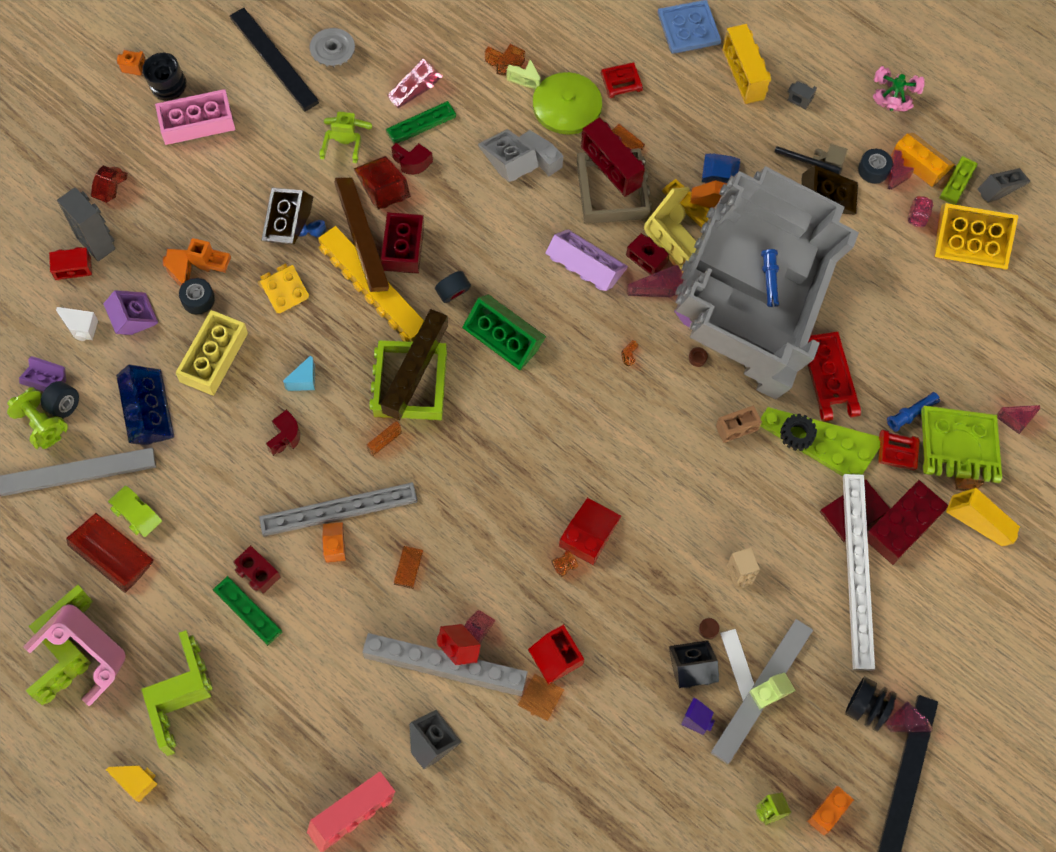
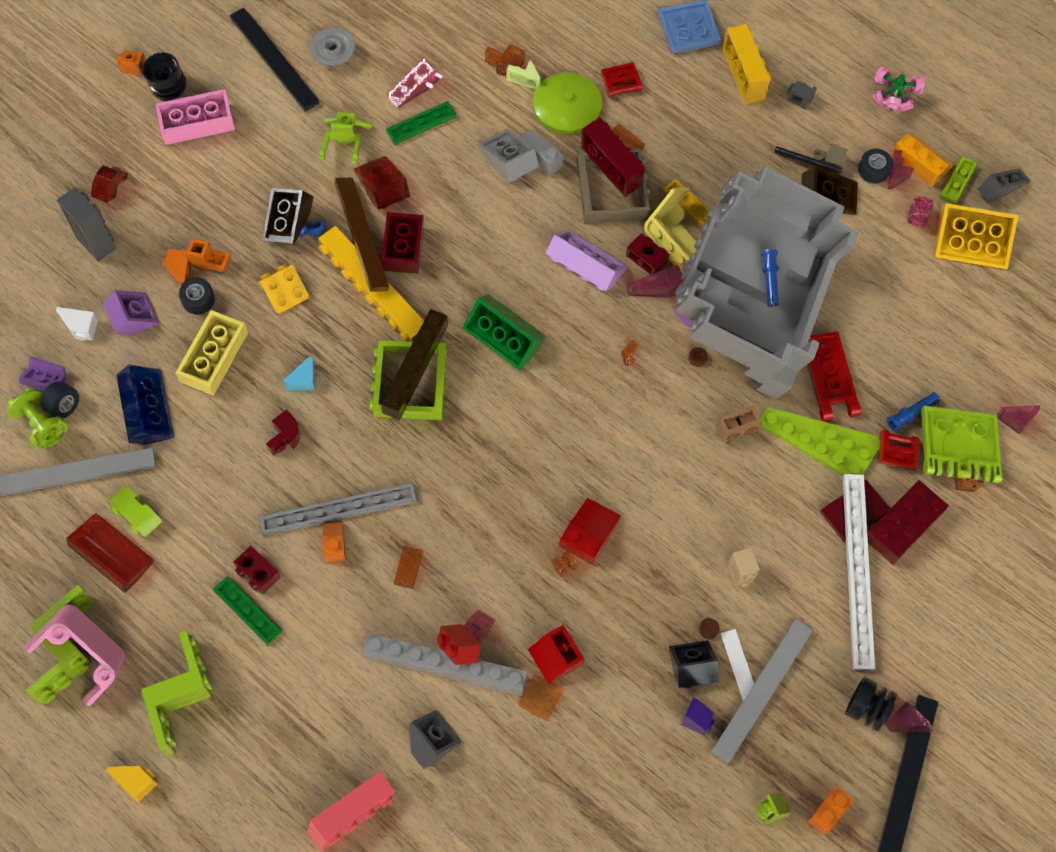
(70, 263): red brick -> none
(384, 438): clear orange tile -> none
(414, 161): dark red brick -> none
(452, 286): black wheel -> none
(707, 194): orange slope -> none
(719, 167): blue slope -> none
(772, 690): yellowish green slope -> none
(790, 439): black tyre -> none
(983, 516): yellow slope -> none

